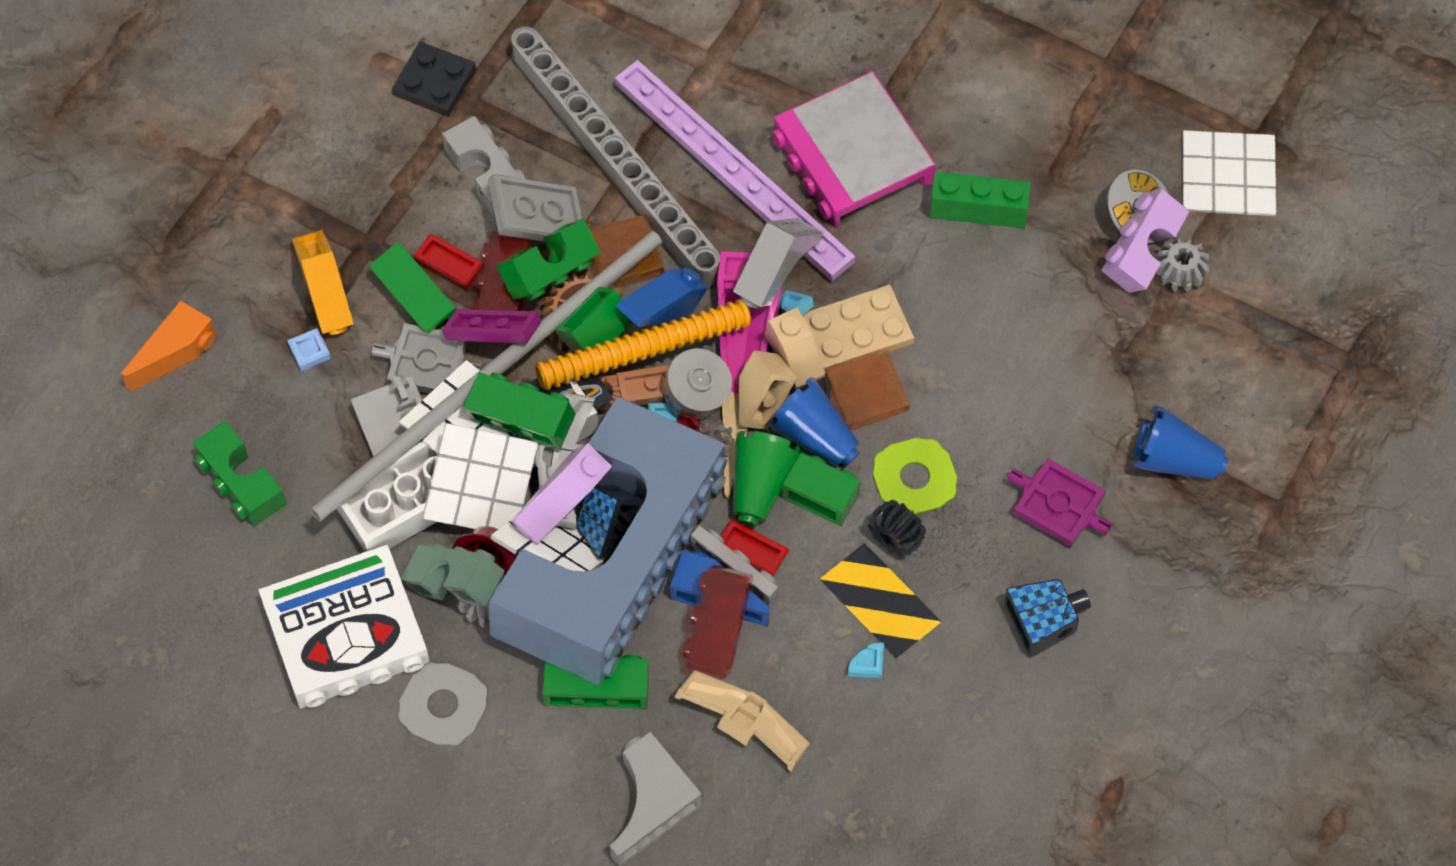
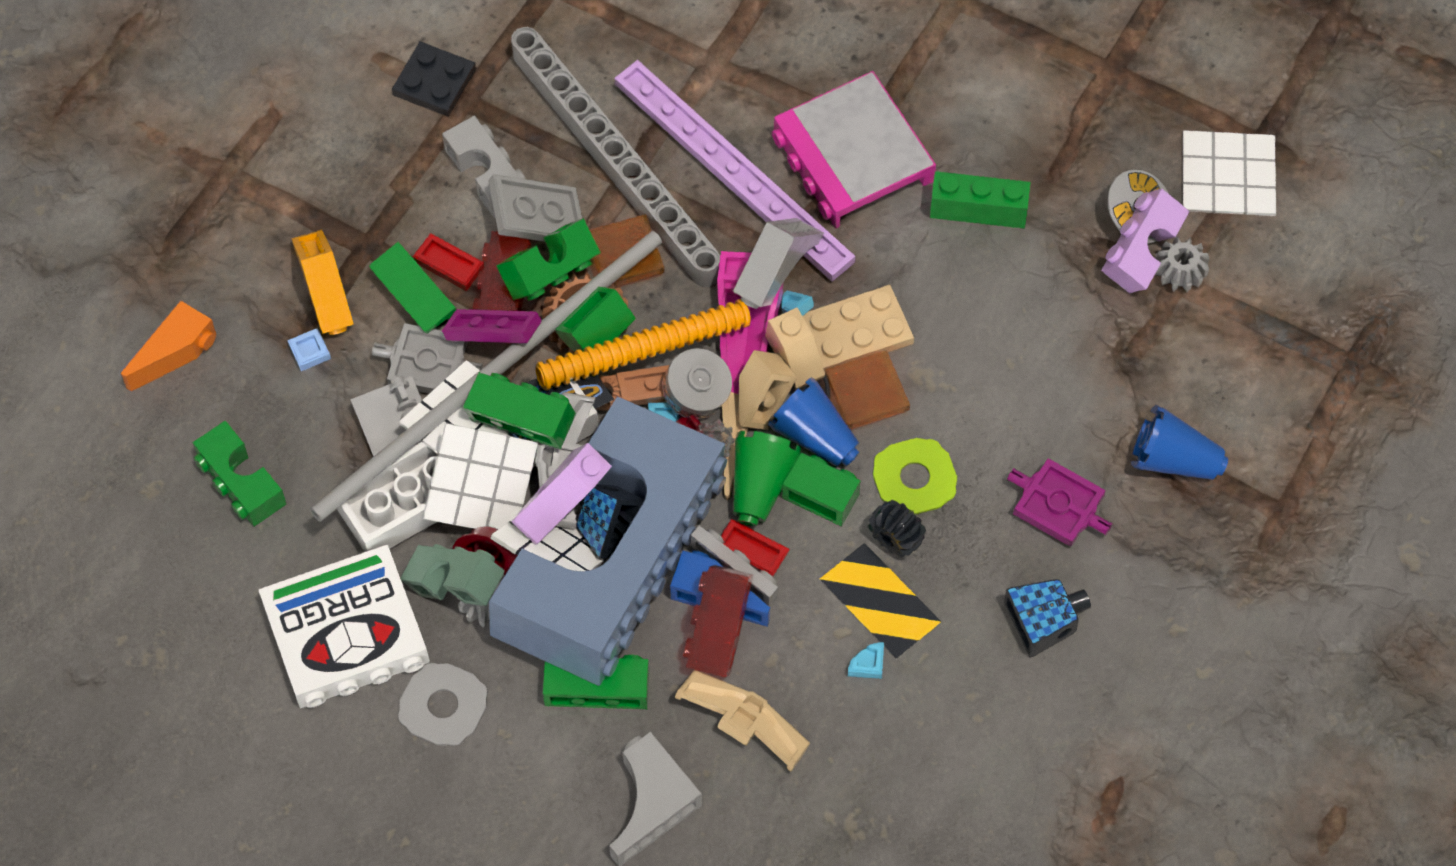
(664, 298): blue slope -> none

